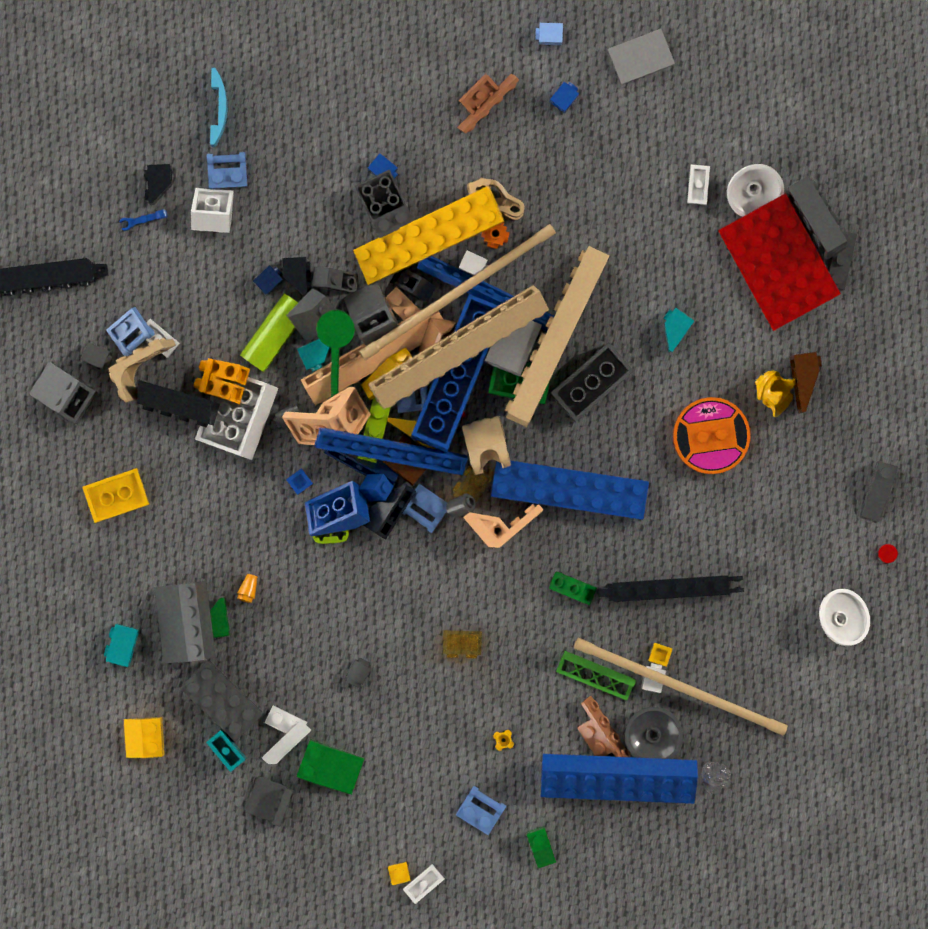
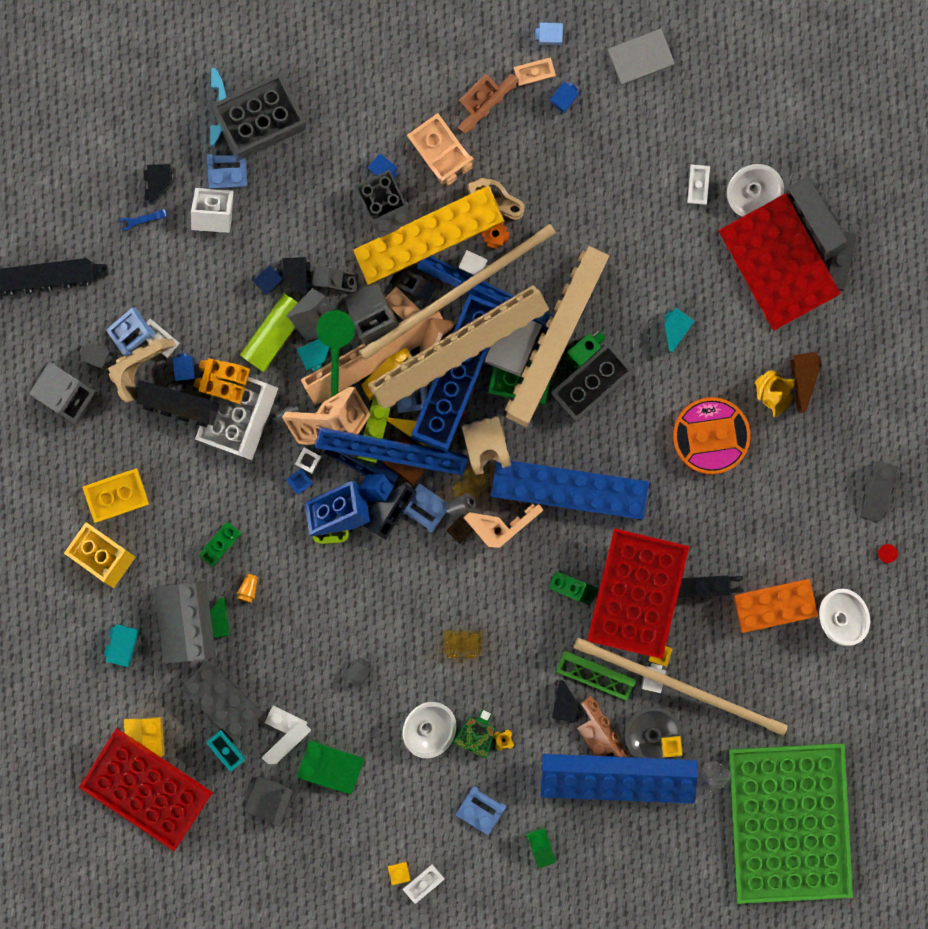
(99, 555): none -> yellow slope
(145, 789): none -> red plate
(184, 367): none -> blue brick
(219, 544): none -> green bracket
(259, 117): none -> dark grey slope
(308, 460): none -> white brick
(436, 735): none -> white dish
(441, 150): none -> light nougat bracket
(459, 530): none -> dark brown tile
(476, 734): none -> torso
(534, 71): none -> light nougat plate
(565, 704): none -> black slope
(579, 354): none -> green torso
(638, 593): none -> red plate
(671, 746): none -> yellow tile
(775, 605): none -> orange brick
(790, 823): none -> bright green plate

